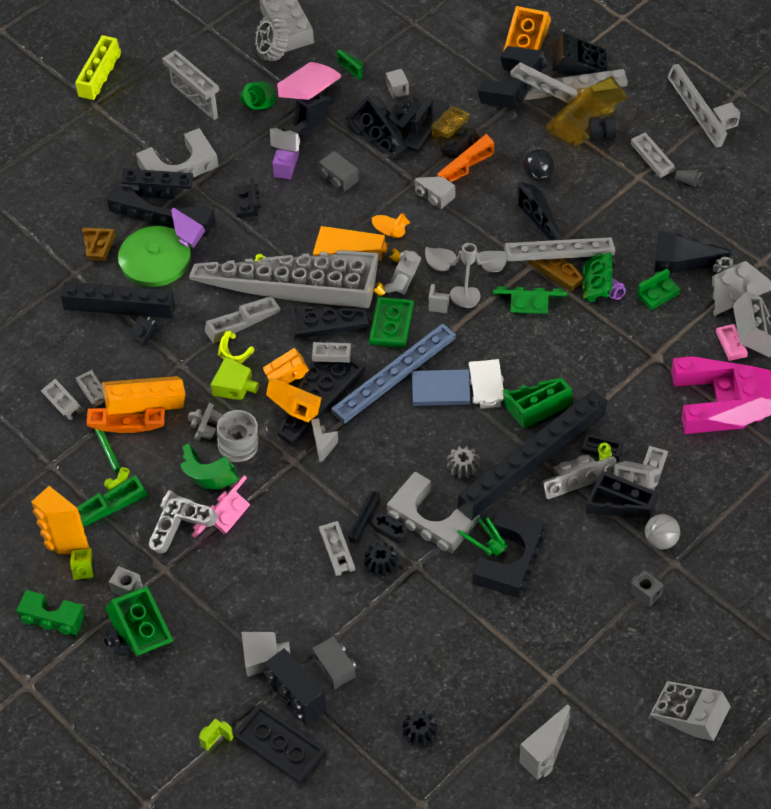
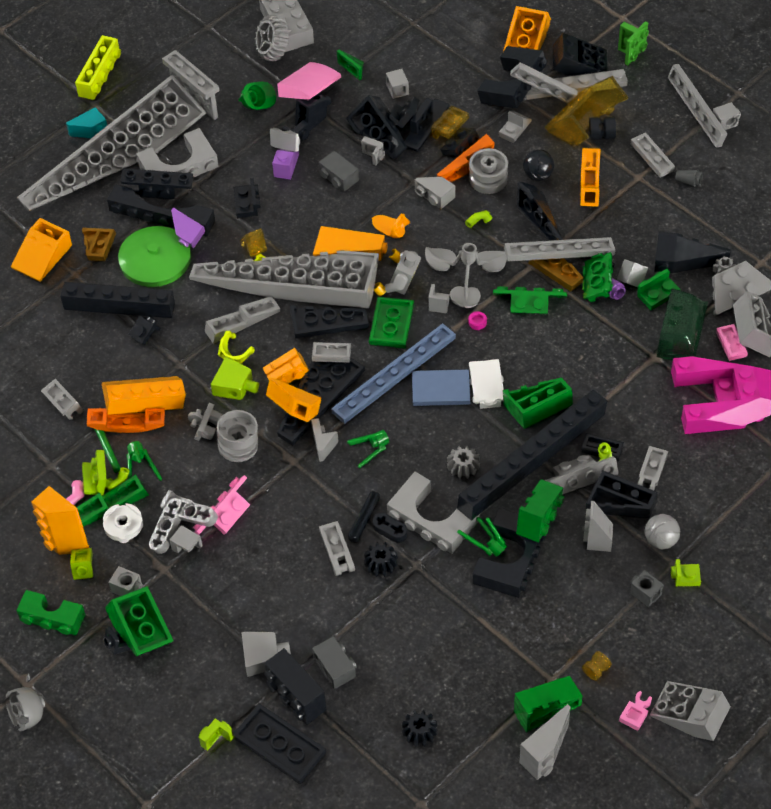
(25, 707): none -> light grey cylinder
(41, 249): none -> light orange slope
(77, 492): none -> bright pink arm
(86, 124): none -> teal slope
(91, 388): light grey plate -> none
(94, 474): none -> lime bracket
(125, 532): none -> white plate
(137, 453): none -> green plant
(148, 123): none -> light grey wedge
(185, 540): none -> light grey panel
(208, 476): green arch -> none
(254, 242): none -> clear yellow slope
(373, 148): none -> light grey bracket
(377, 440): none -> green plant
(476, 217): none -> lime arm
(477, 320): none -> dark pink tile
(488, 171): none -> light grey wheel
(514, 127): none -> light grey slope
(540, 510): none -> green wedge
(541, 703): none -> green wedge
(590, 177): none -> light orange arch
(596, 666): none -> clear yellow wheel
(598, 529): none -> light grey slope
(632, 40): none -> bright green bracket
(632, 273): none -> light grey panel
(635, 713): none -> bright pink plate
(637, 473): light grey hinge -> none
(681, 325): none -> clear green windscreen
(686, 574): none -> lime bracket

